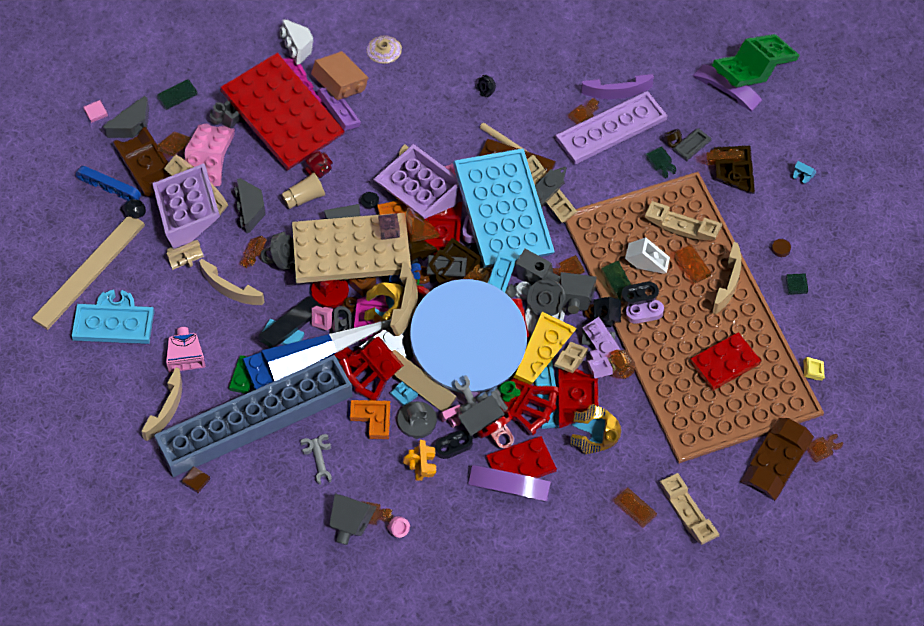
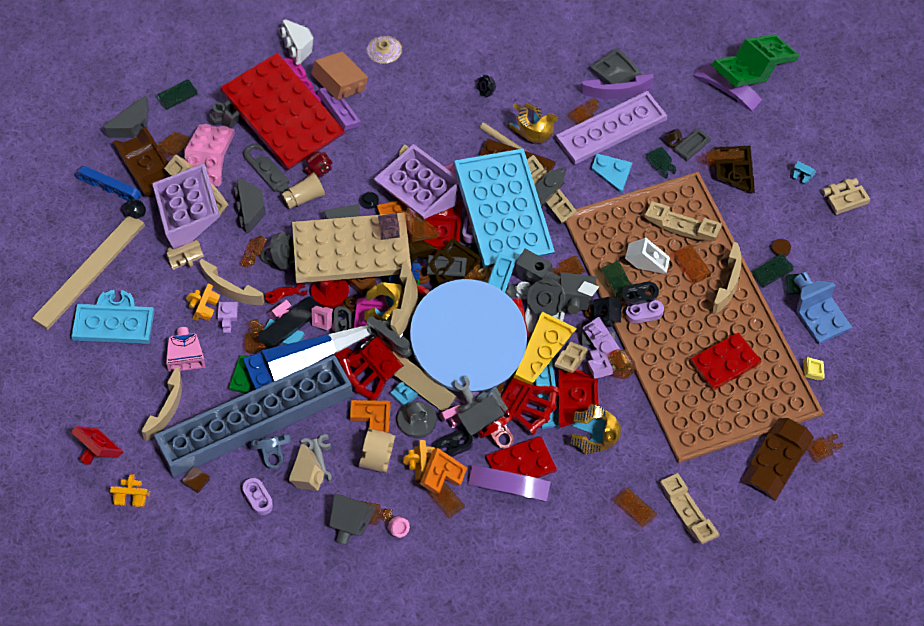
(95, 111): bright pink tile -> none
(96, 443): none -> red tile
(121, 493): none -> light orange hips
(208, 296): none -> light orange hips
(227, 313): none -> lavender plate
(252, 343): none -> clear orange plate
(258, 497): none -> lavender plate
(267, 170): none -> dark grey plate
(272, 445): none -> sand blue tile
(279, 310): none -> bright pink tile
(281, 292): none -> red arm
(307, 472): none -> tan slope
(377, 450): none -> tan brick
(389, 337): none -> dark grey hinge
(442, 467): none -> orange plate
(446, 500): none -> clear orange plate
(509, 386): green plate -> none
(534, 132): none -> pearl gold piece
(588, 288): none -> white sticker
(612, 170): none -> medium azure wing
(615, 68): none -> dark grey plate
(772, 270): none -> clear green plate
(819, 309): none -> medium blue plate
(846, 200): none -> tan plate

